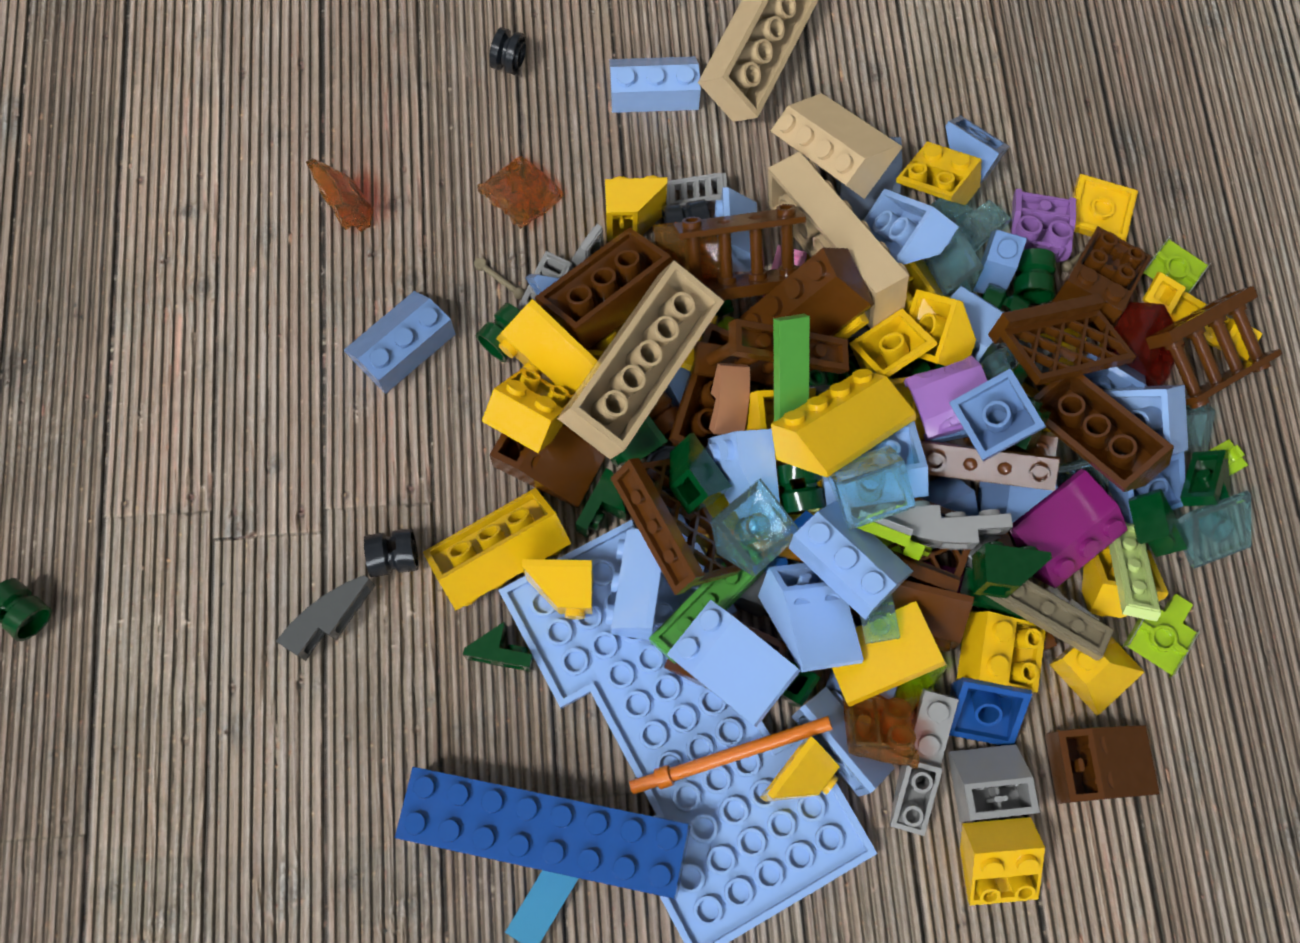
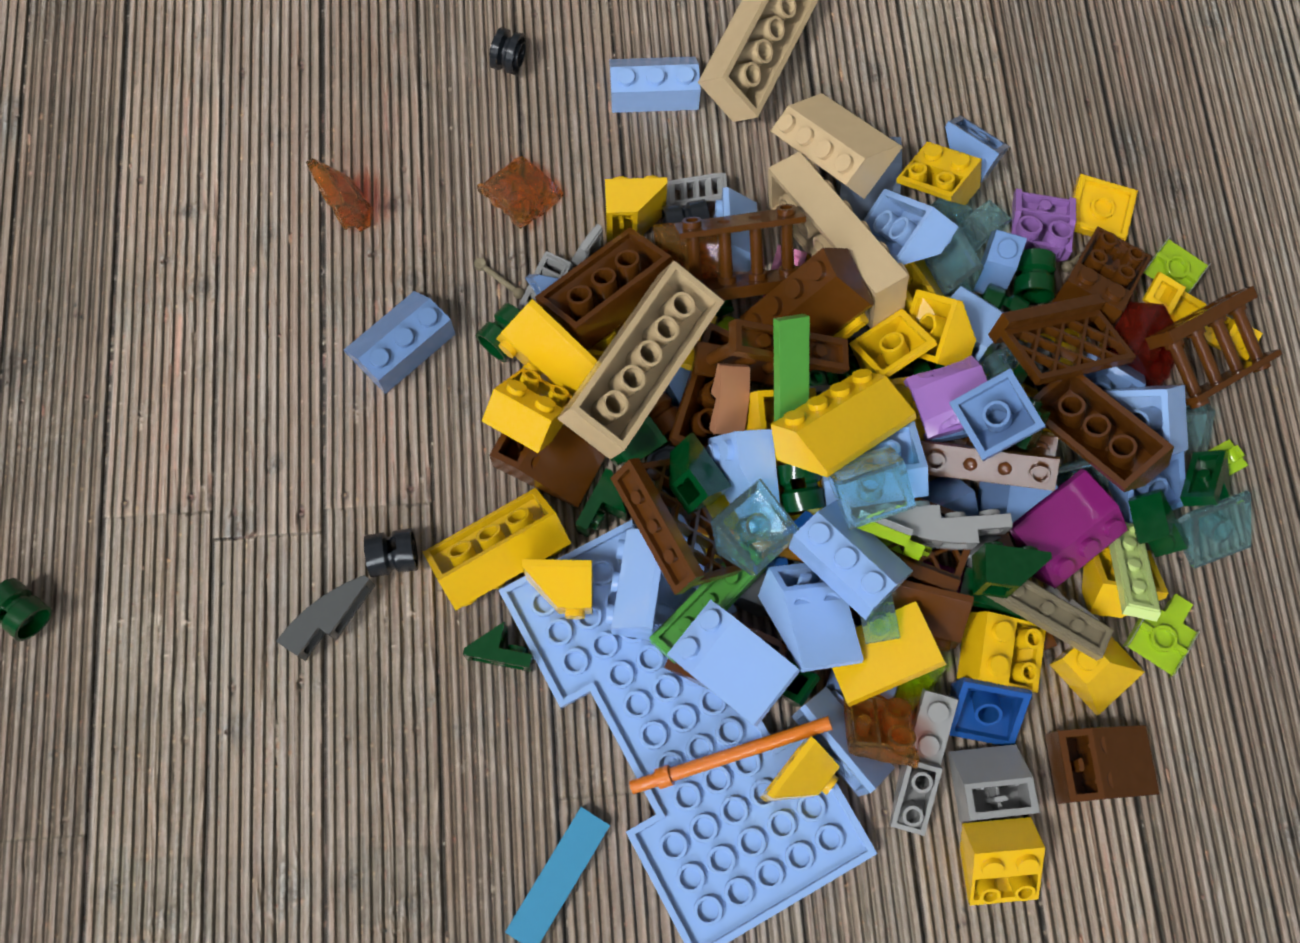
(544, 832): blue brick -> none

